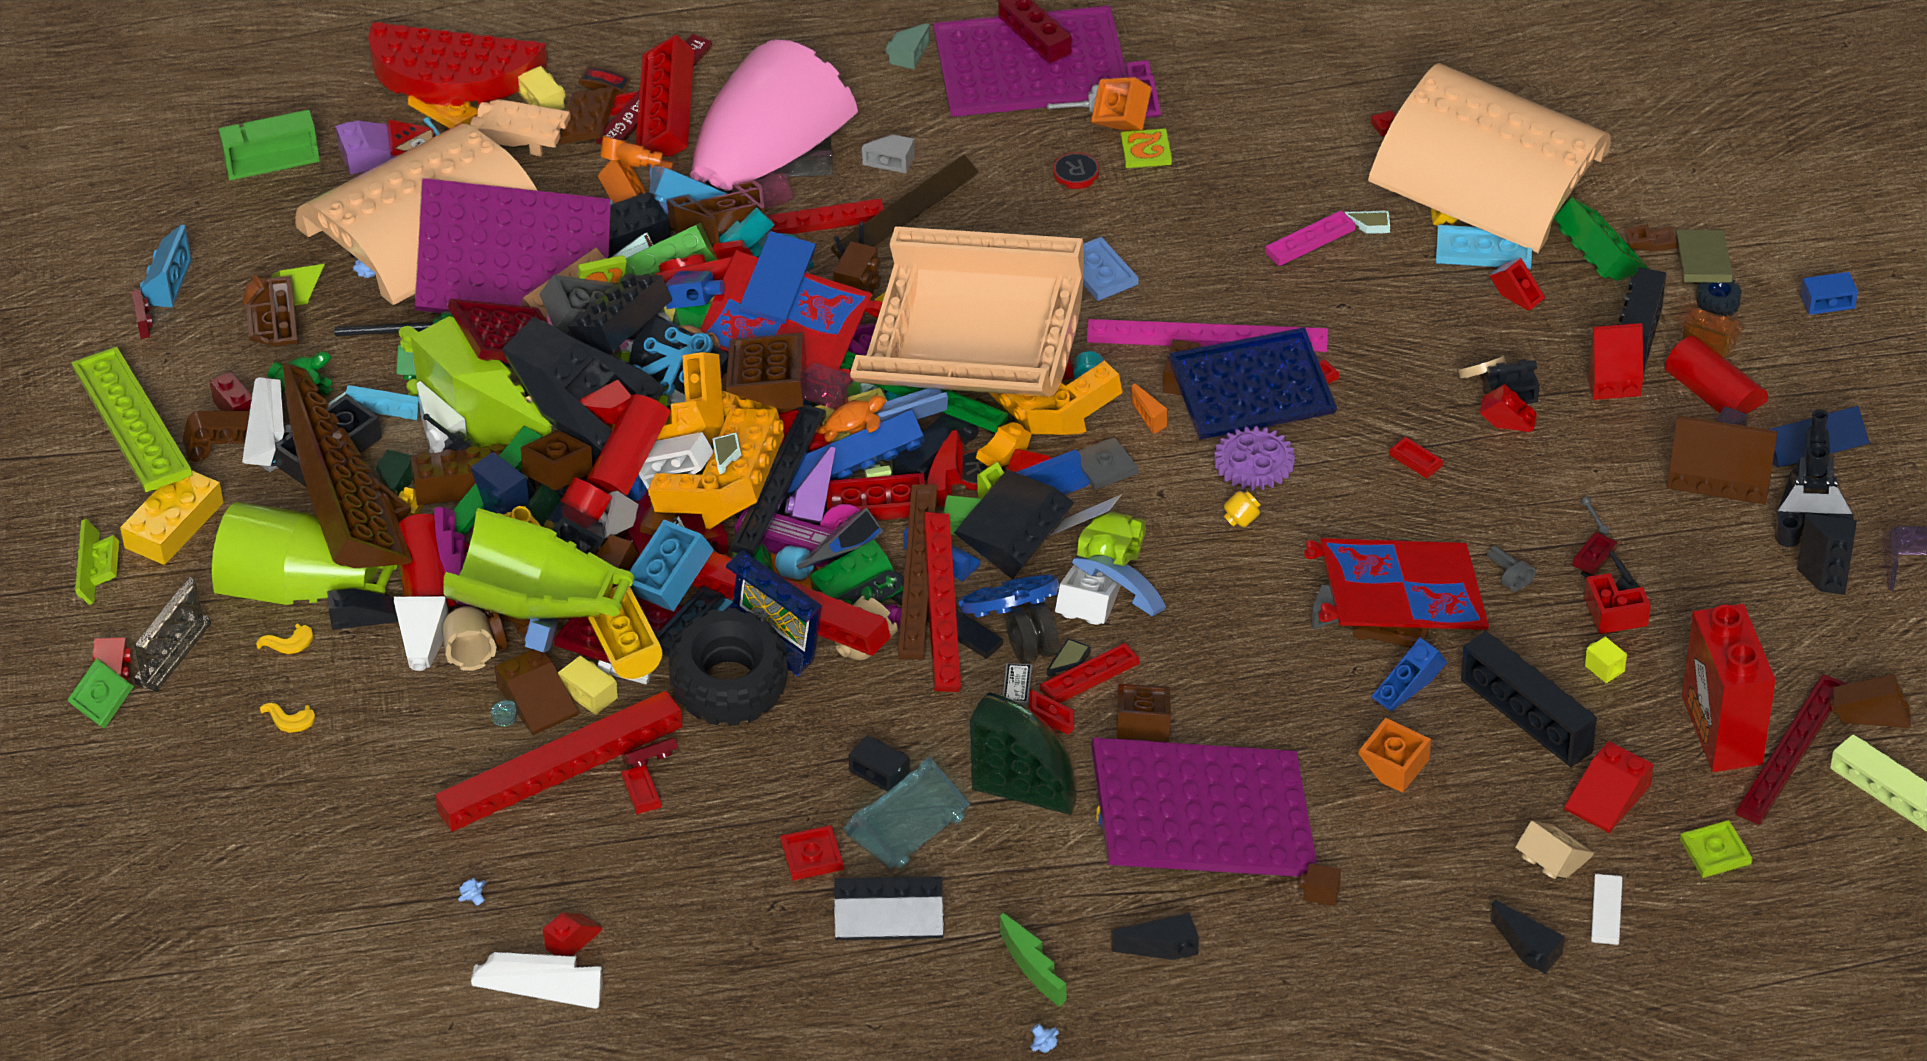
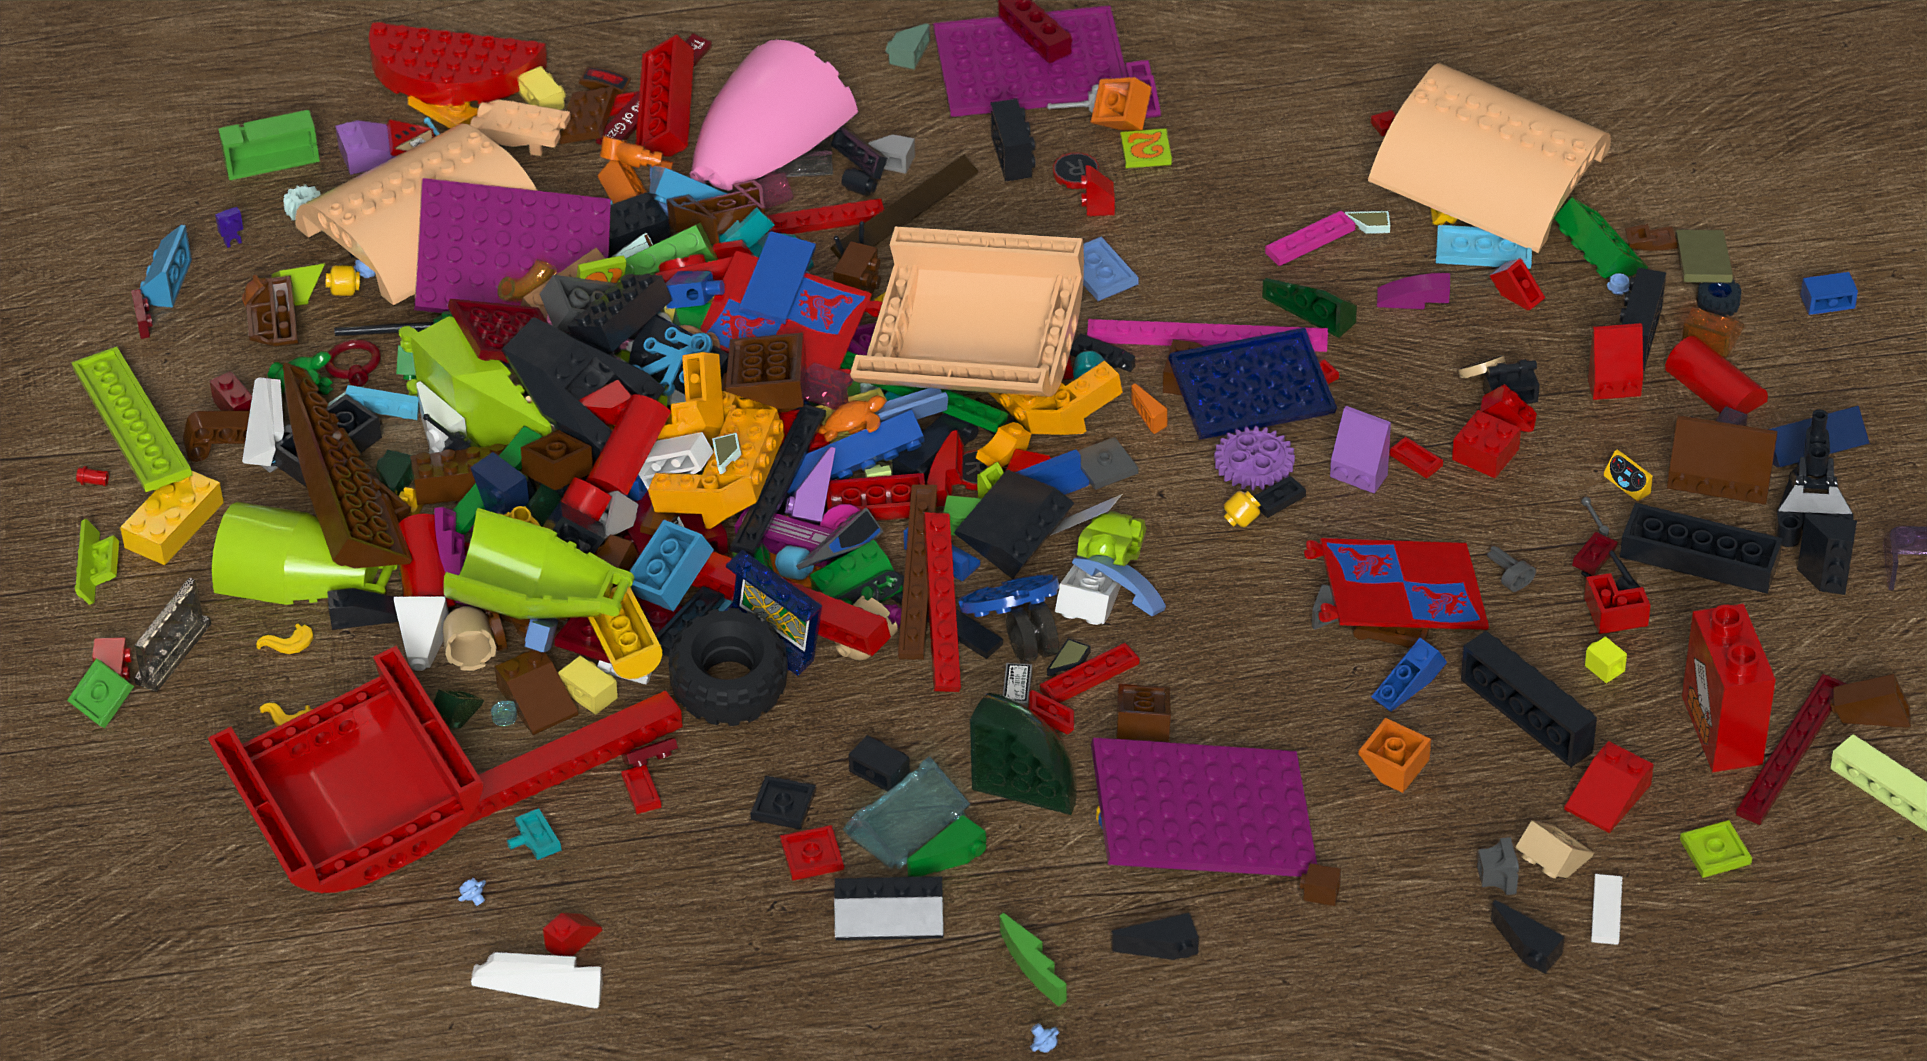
(92, 476): none -> red pin
(228, 224): none -> dark purple plate
(298, 197): none -> light aqua gear
(343, 280): none -> yellow head
(355, 782): none -> red slope
(356, 374): none -> dark red piece
(456, 706): none -> clear green slope
(516, 288): none -> clear yellow cylinder
(535, 834): none -> teal plate
(783, 802): none -> black tile
(859, 152): none -> black tile
(859, 182): none -> black brick
(949, 849): none -> green slope
(1012, 139): none -> black brick
(1099, 193): none -> red slope
(1112, 355): none -> black hinge
(1280, 496): none -> black plate
(1312, 305): none -> dark green wedge
(1361, 450): none -> medium lavender slope
(1415, 291): none -> magenta slope
(1486, 444): none -> red brick
(1499, 866): none -> dark grey brick
(1618, 284): none -> light blue plate
(1628, 476): none -> slope
(1701, 548): none -> black brick

